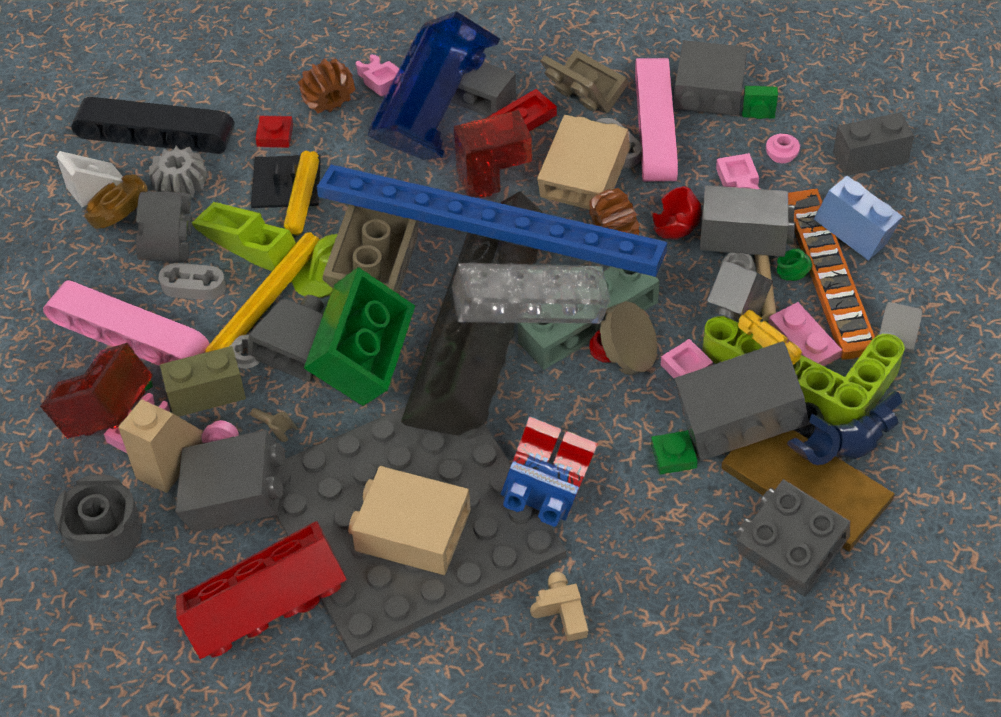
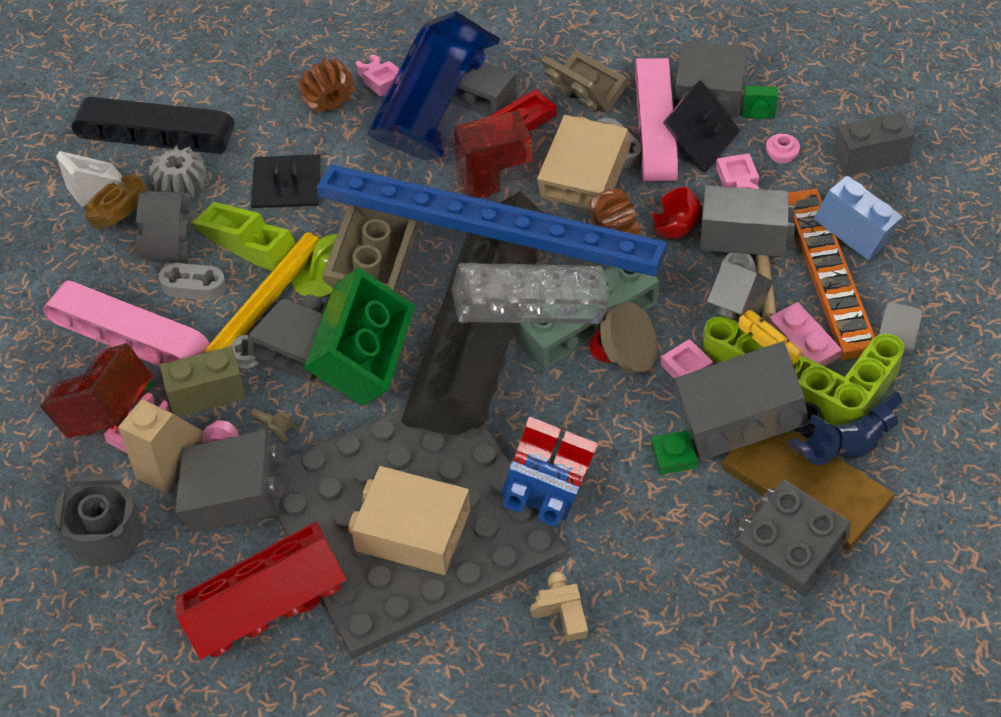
(274, 131): red plate -> none
(301, 192): yellow axle -> none
(701, 126): none -> black piece
(794, 265): green plate -> none

